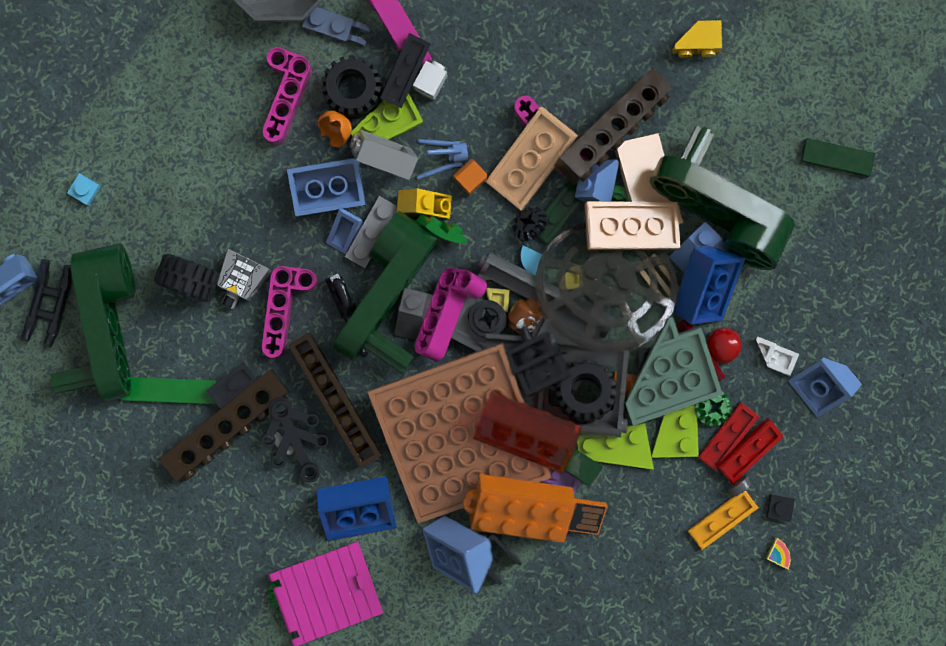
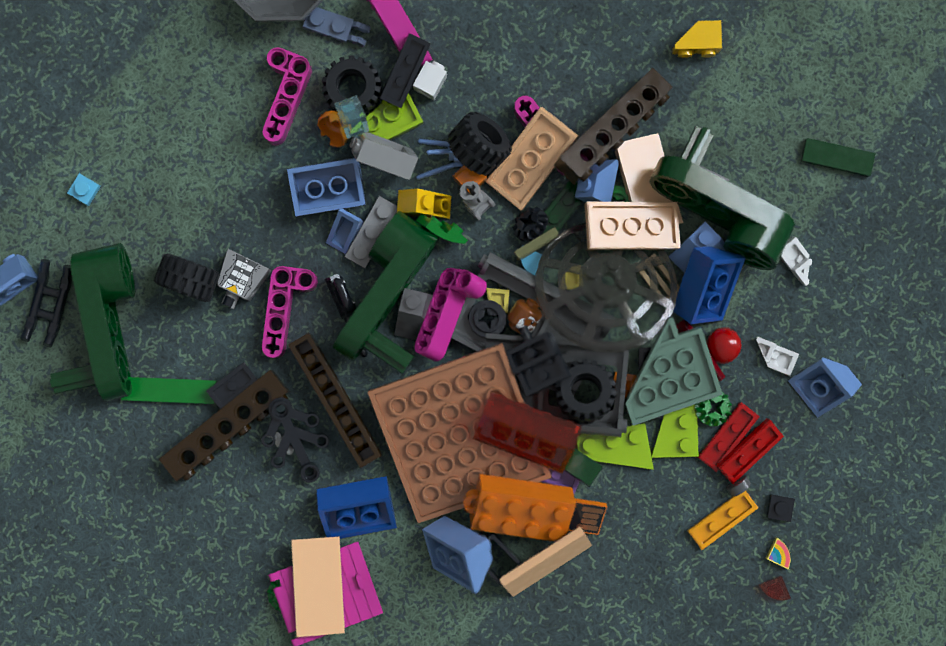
(317, 586): none -> light nougat tile
(351, 117): none -> clear light blue brick
(476, 201): none -> light grey connector
(479, 143): none -> black tyre
(536, 244): none -> olive tile
(545, 562): none -> light nougat tile
(775, 588): none -> clear red tile
(797, 260): none -> white slope

